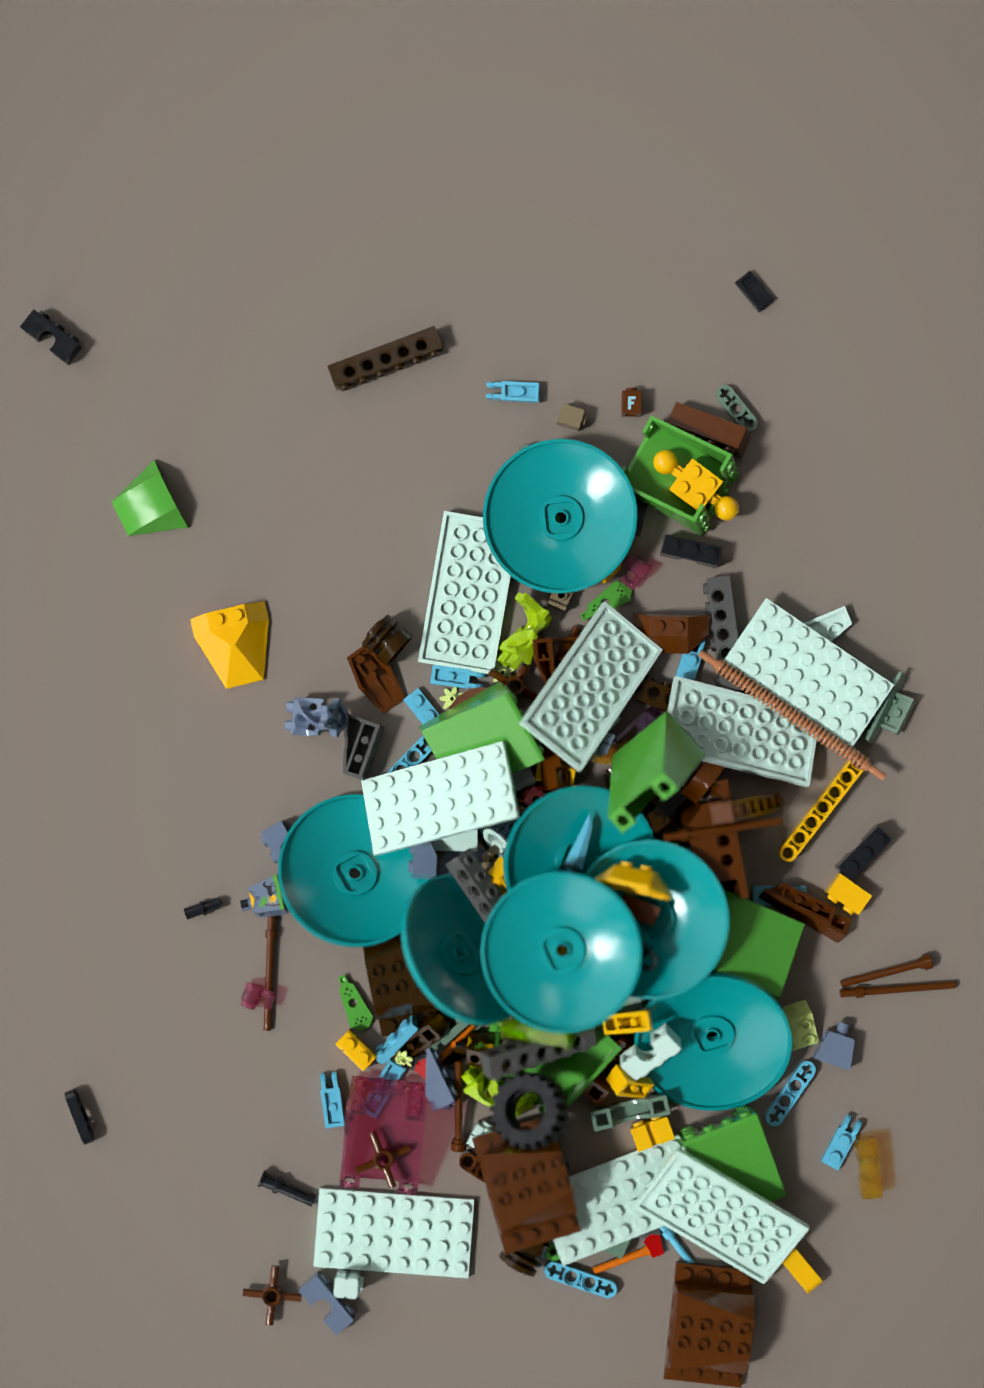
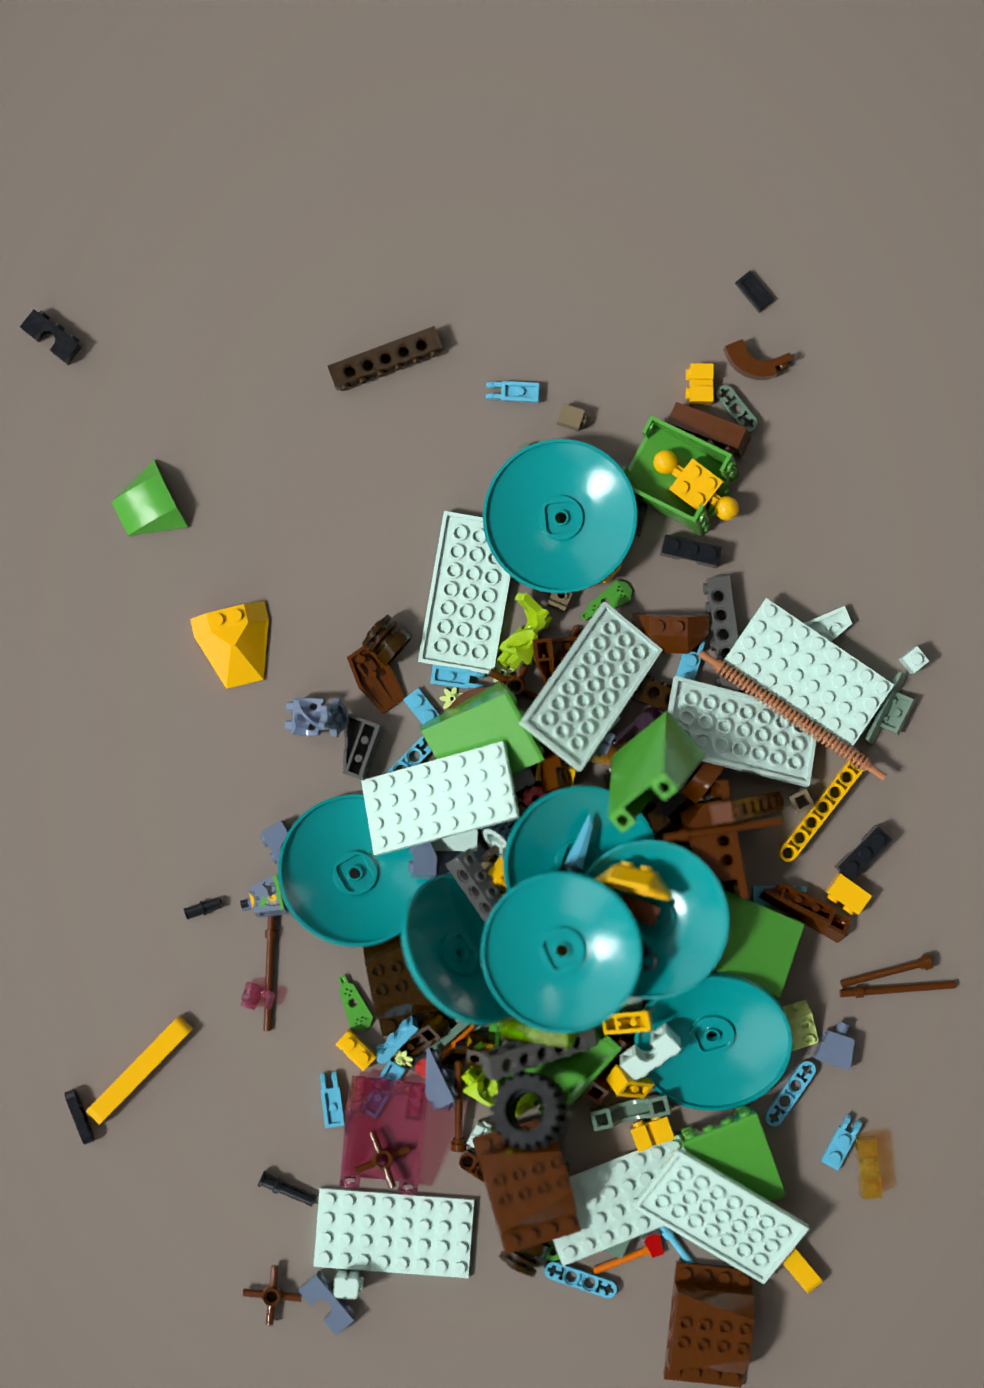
(139, 1070): none -> yellow beam
(630, 403): reddish brown brick -> none
(638, 567): clear pink piece -> none
(700, 383): none -> yellow brick
(749, 366): none -> reddish brown arch
(800, 801): none -> dark tan brick
(913, 660): none -> light aqua brick

